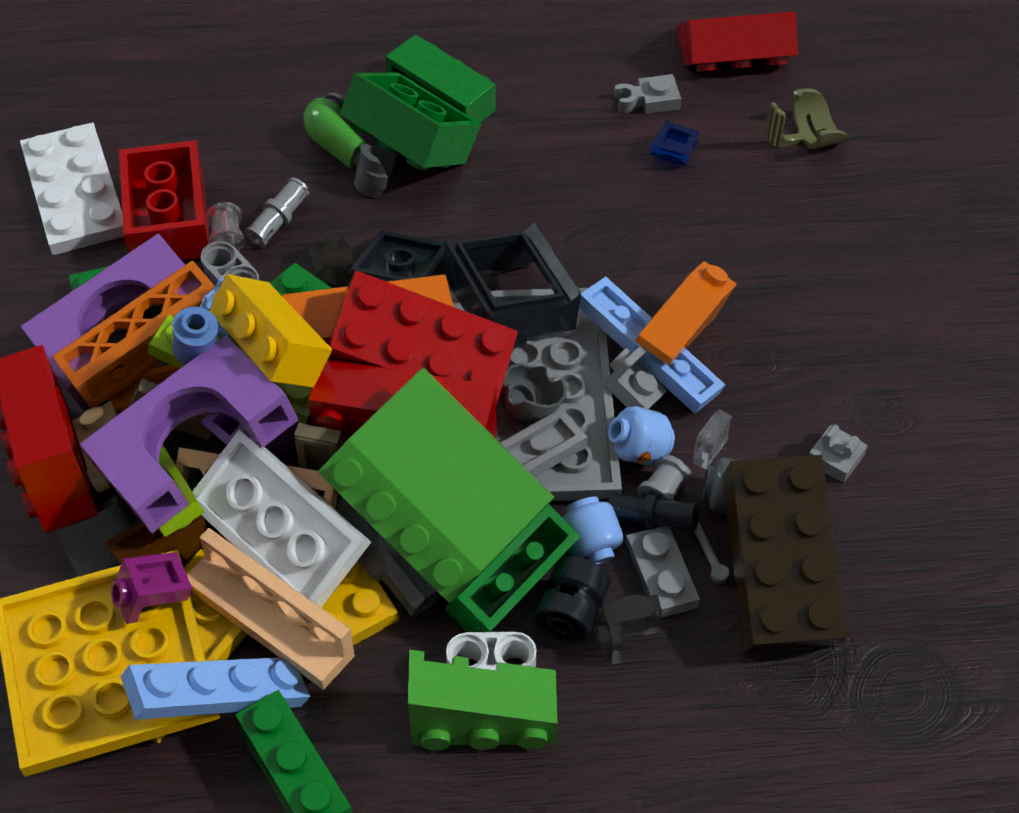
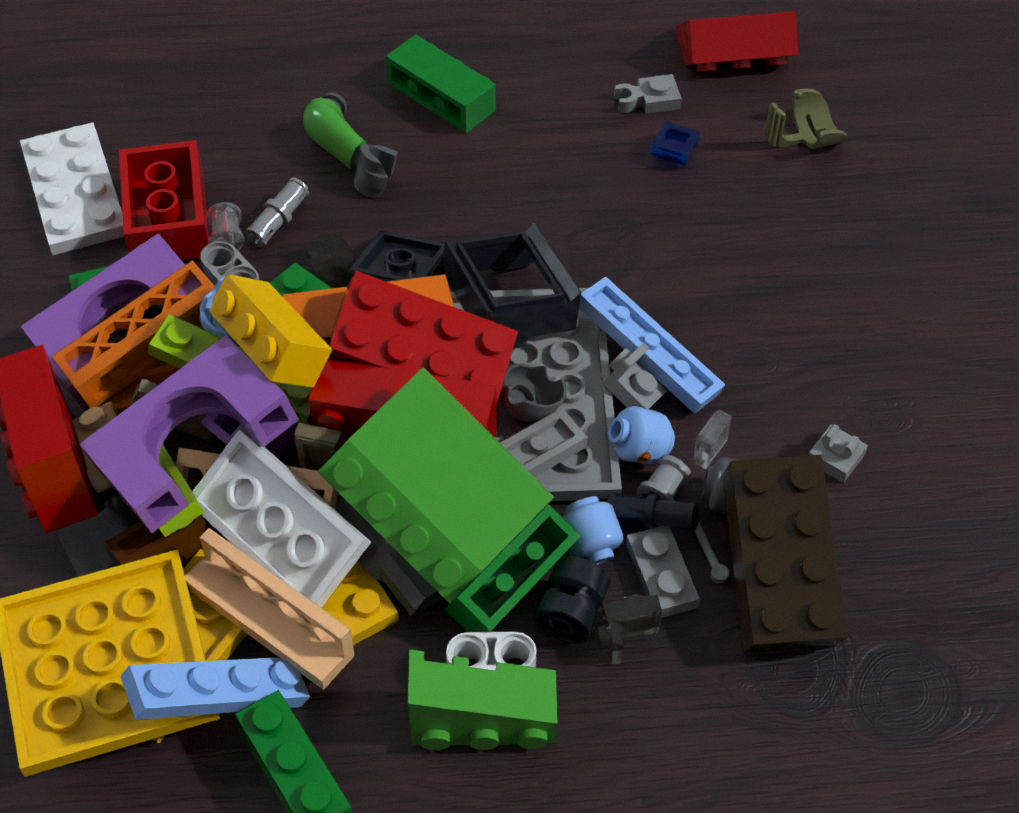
(149, 582): magenta bracket -> none
(193, 333): medium blue brick -> none
(409, 120): green brick -> none
(687, 312): orange slope -> none

